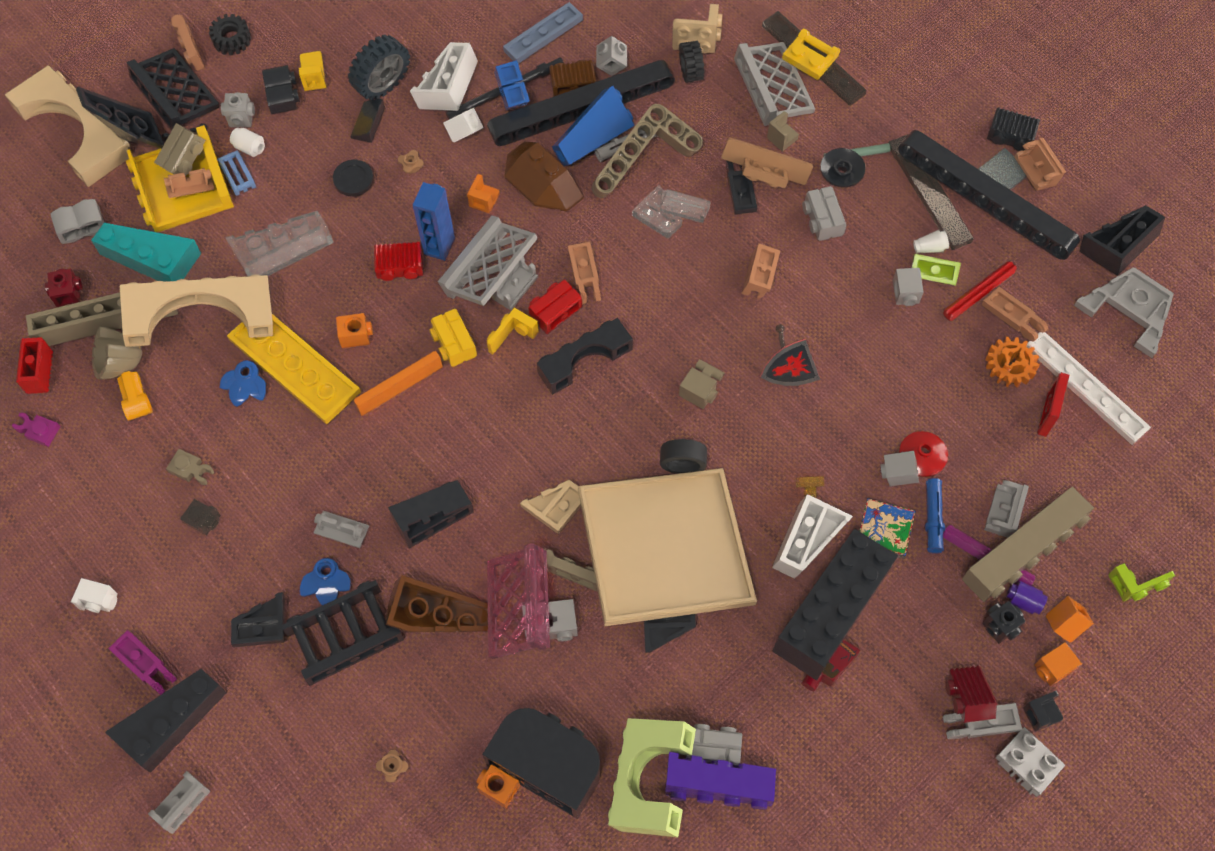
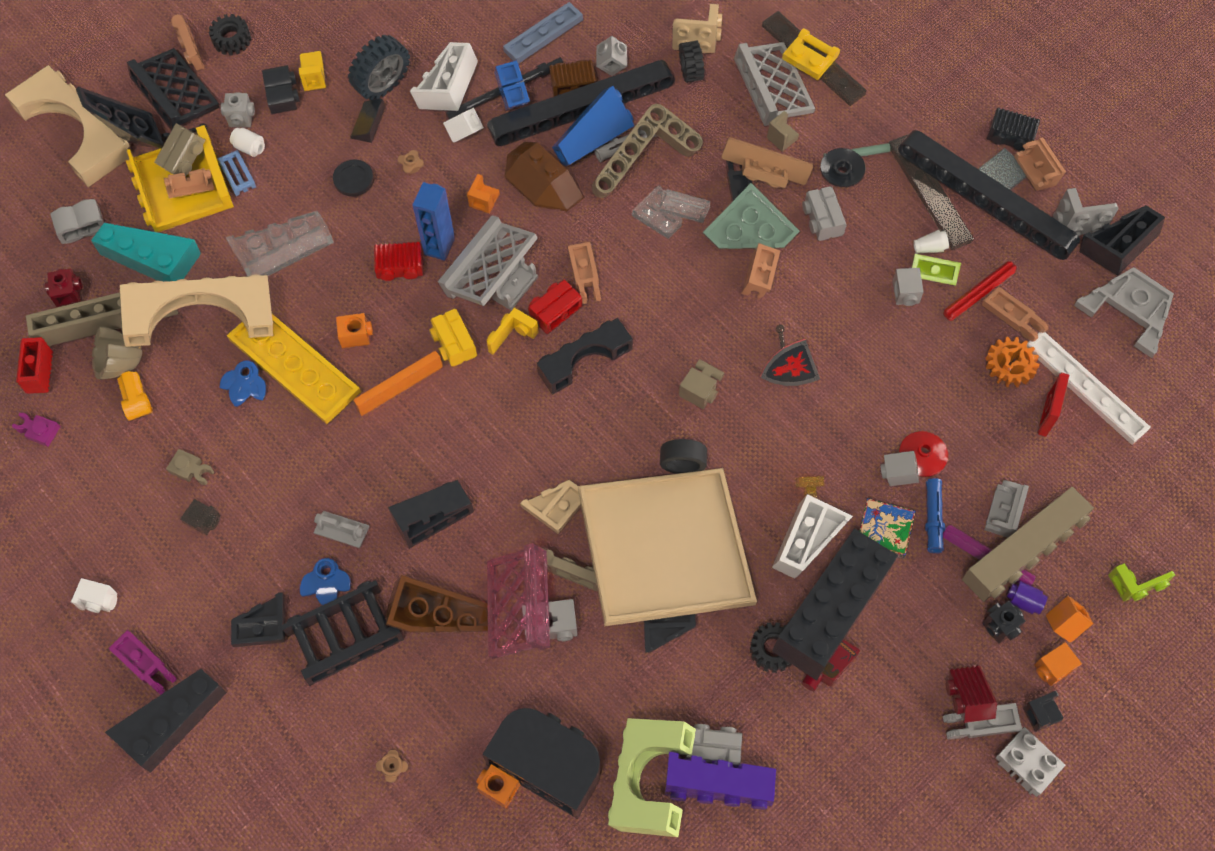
(179, 803): light grey hinge -> none
(750, 221): none -> sand green plate
(758, 652): none -> black tyre
(1081, 218): none -> light grey bracket

